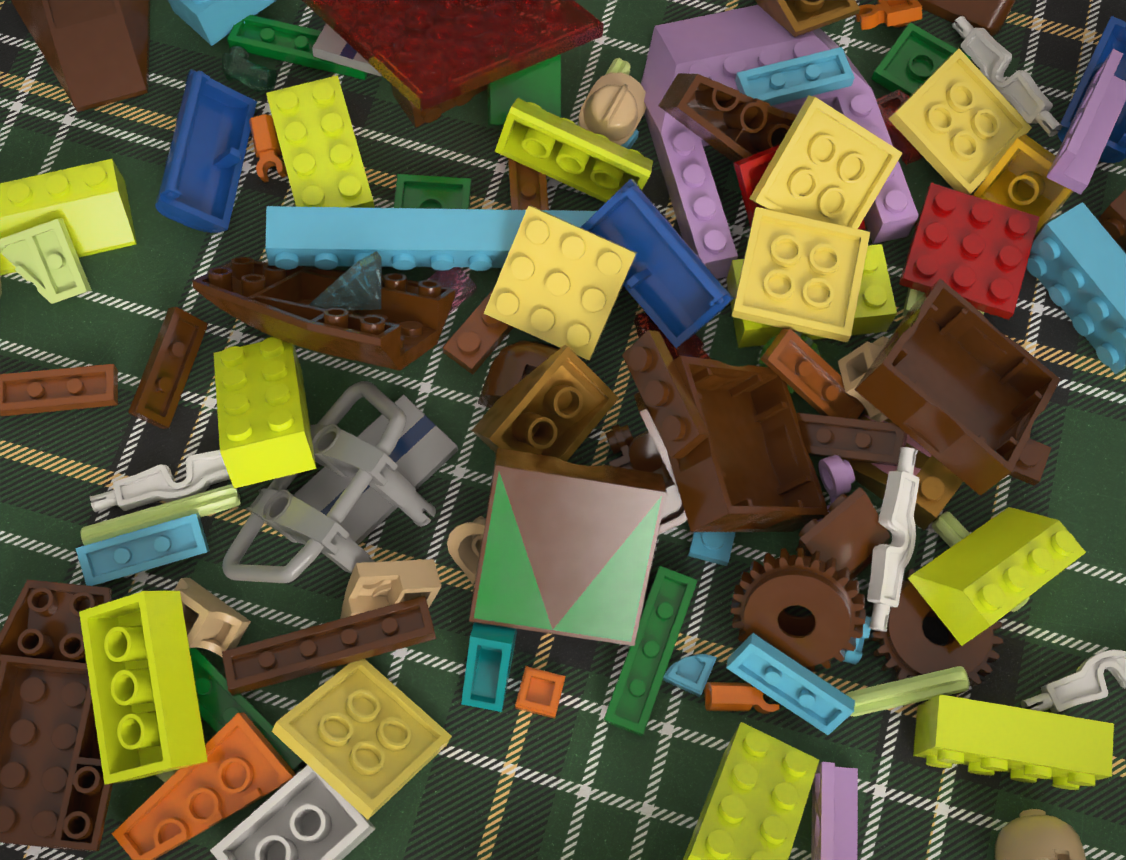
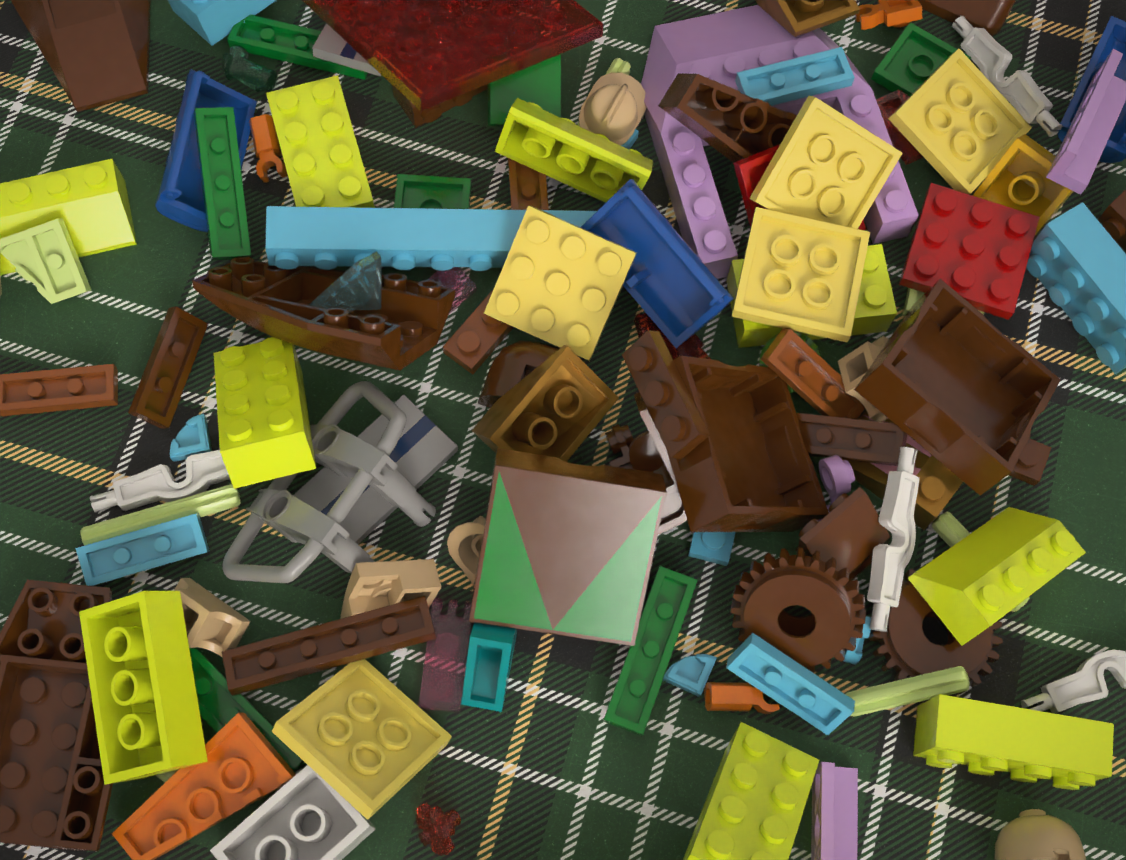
(191, 439): none -> medium azure tile
(222, 183): none -> green plate
(437, 828): none -> clear red plant
(446, 659): none -> clear pink hinge
(540, 692): orange tile -> none

